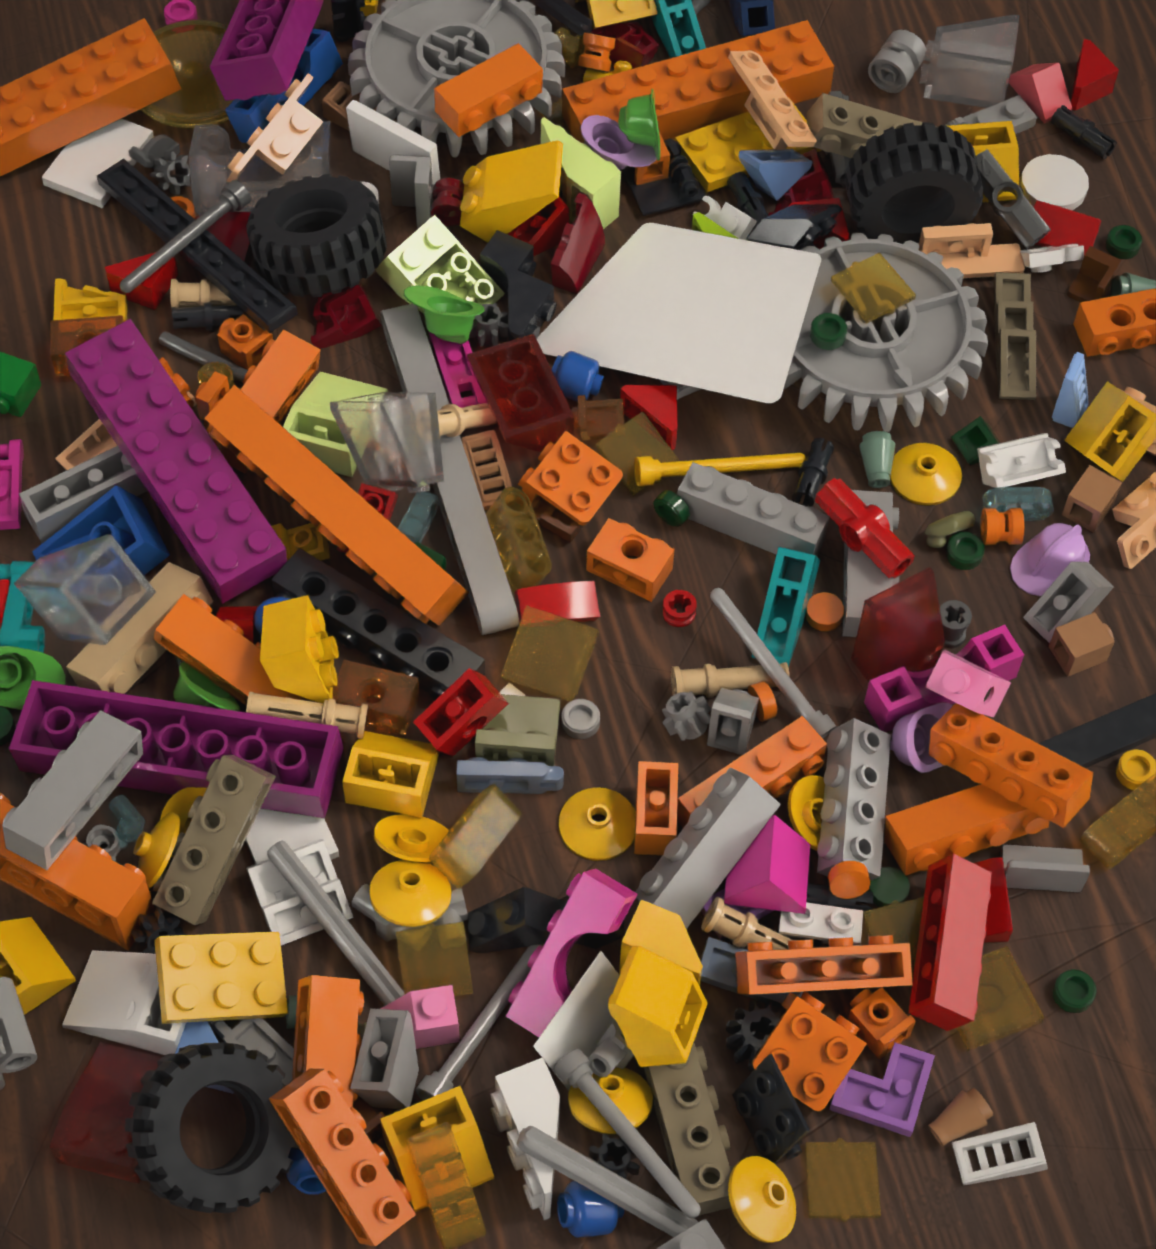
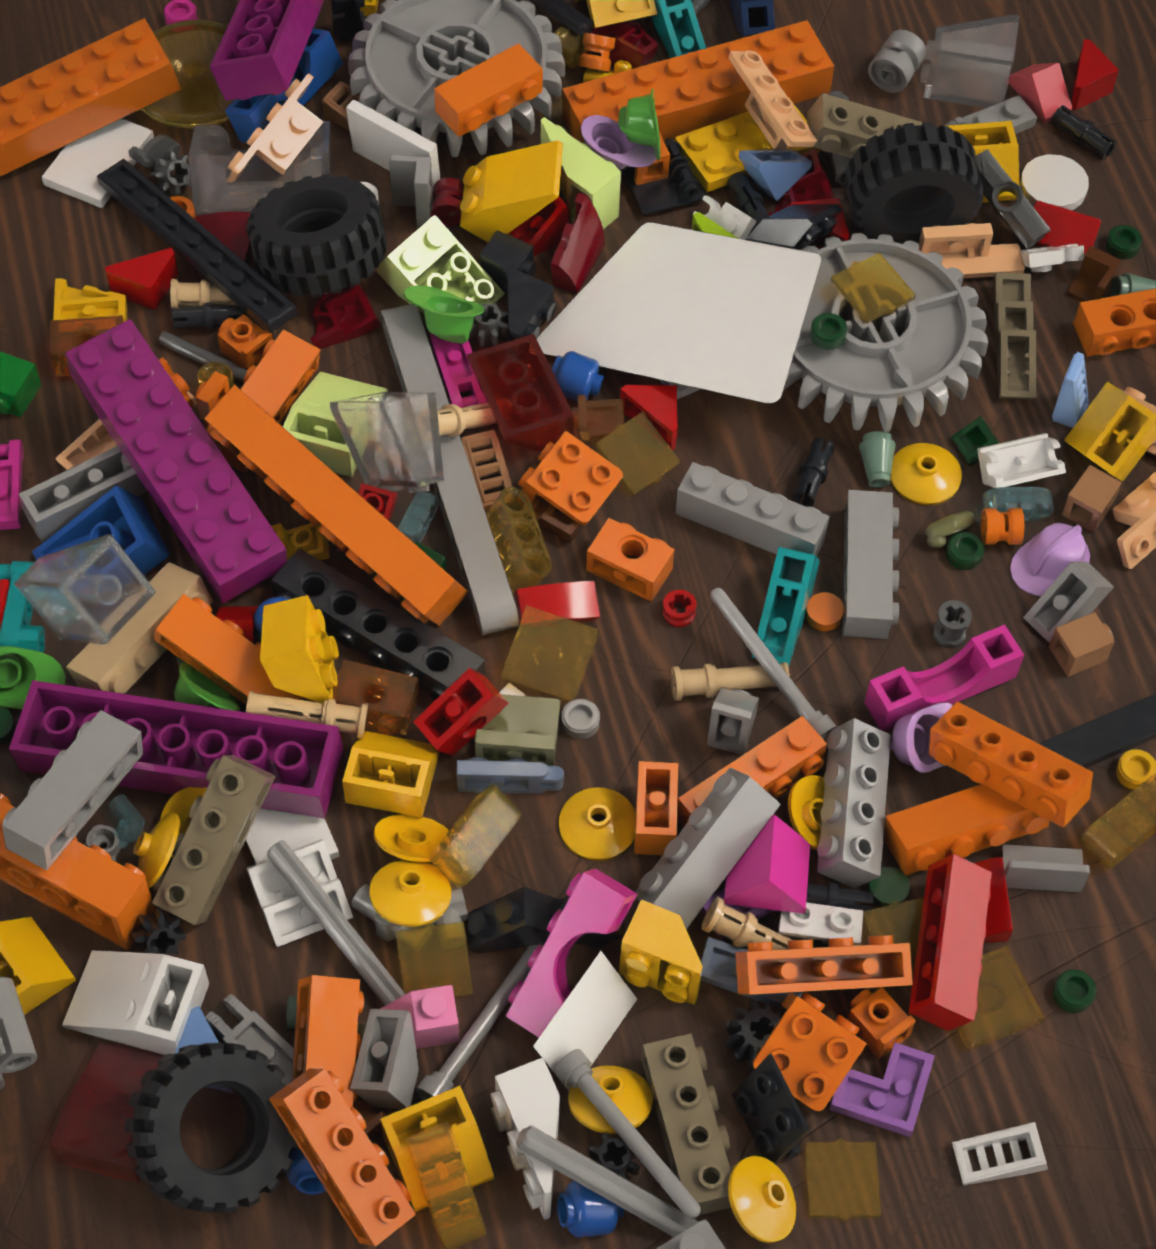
(220, 977): yellow plate -> none
(233, 198): dark grey piece -> none
(610, 1052): light grey axle -> none
(650, 470): yellow piece -> none
(657, 1008): yellow slope -> none
(671, 508): dark green tile -> none
(686, 715): light grey gear -> none
(767, 704): orange tile -> none
(849, 879): orange tile -> none
(864, 528): red piece -> none
(900, 628): clear red slope -> none
(962, 1116): medium nougat cone -> none
(967, 684): bright pink torso -> none

